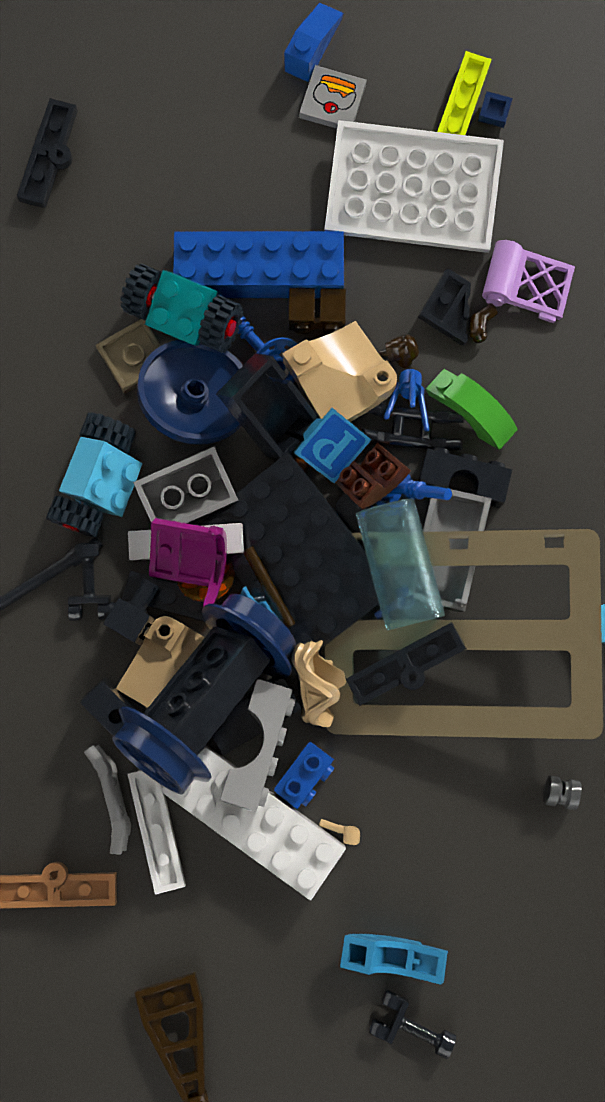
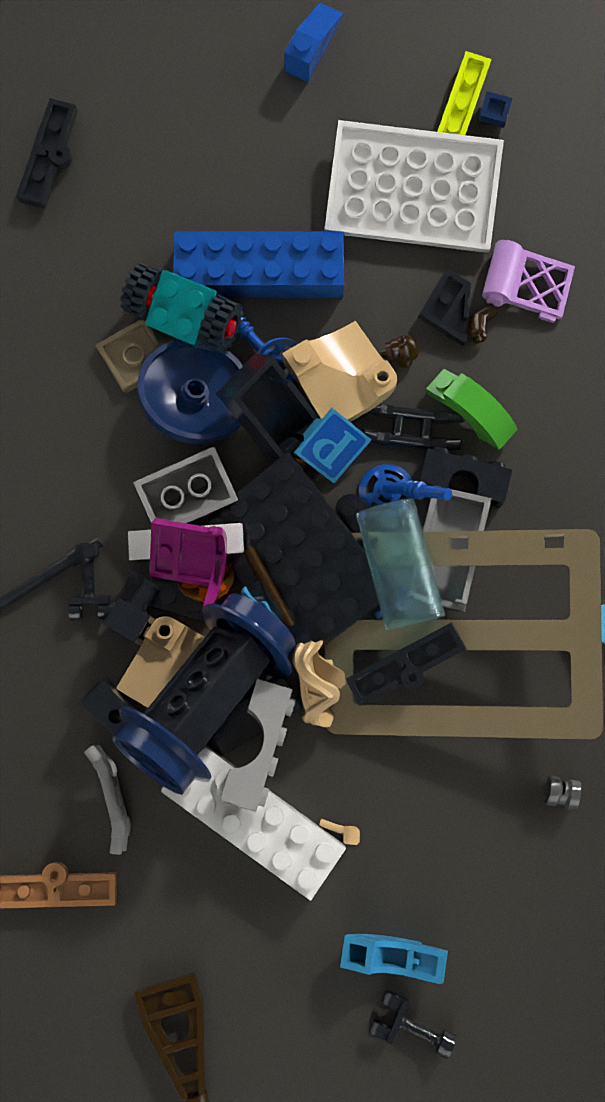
(97, 476): medium azure brick -> none
(156, 833): white plate -> none
(303, 310): dark brown piece -> none
(303, 775): blue bracket -> none
(332, 97): light grey tile -> none
(373, 477): copper slope -> none
(410, 388): blue plant -> none

